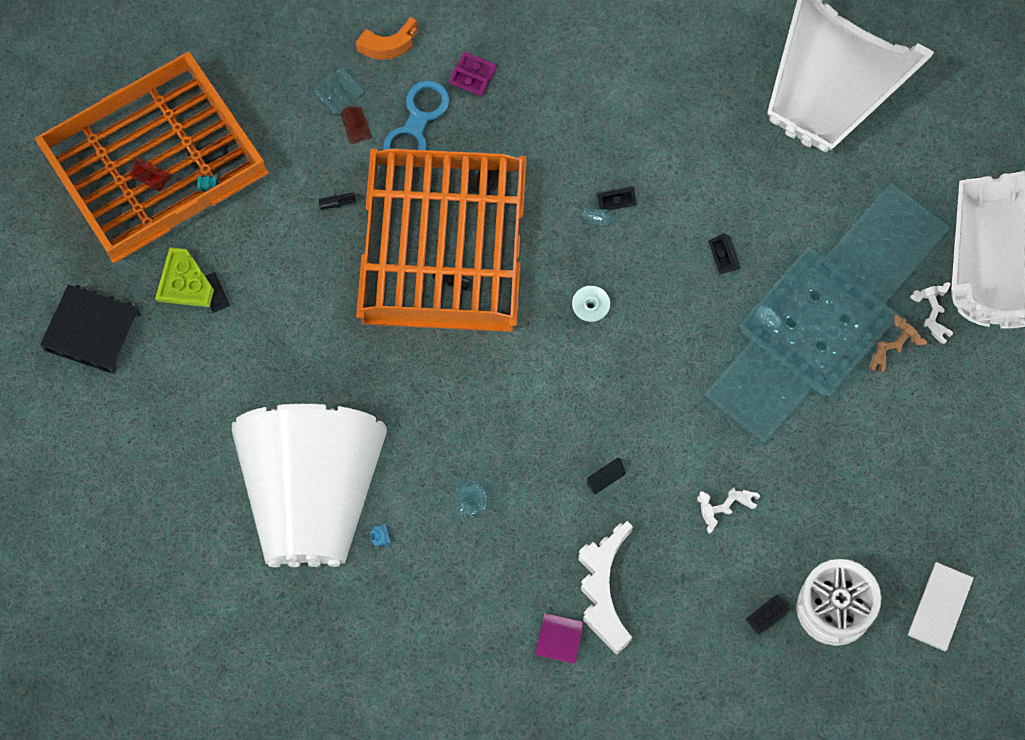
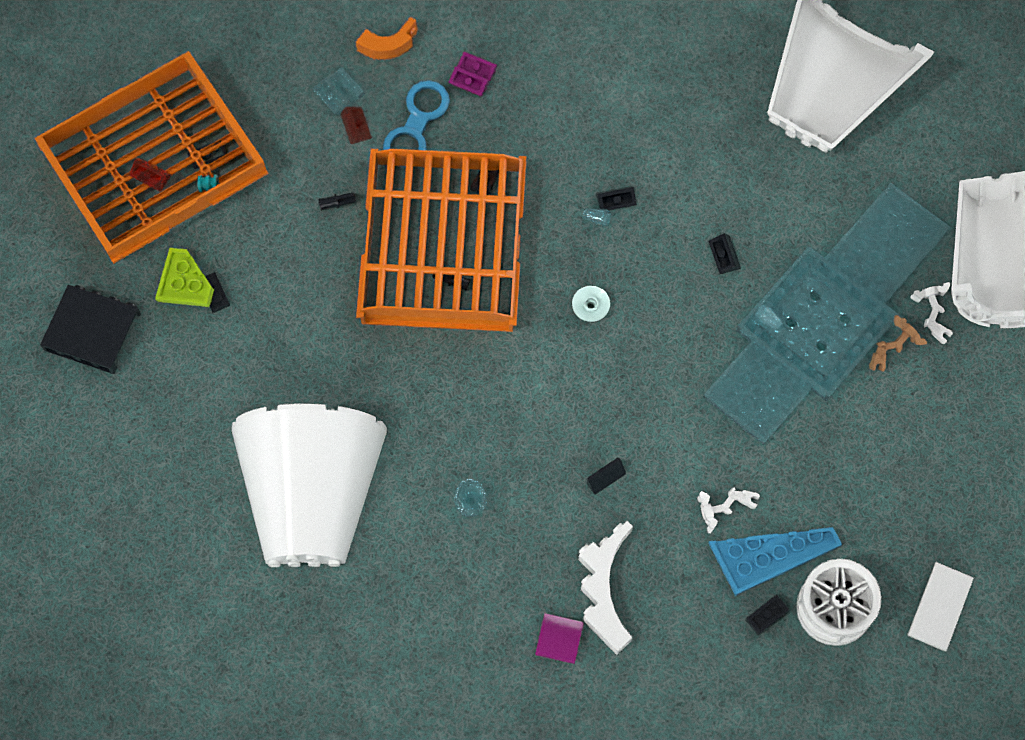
(380, 536): dark azure plate -> none
(763, 557): none -> dark azure wing

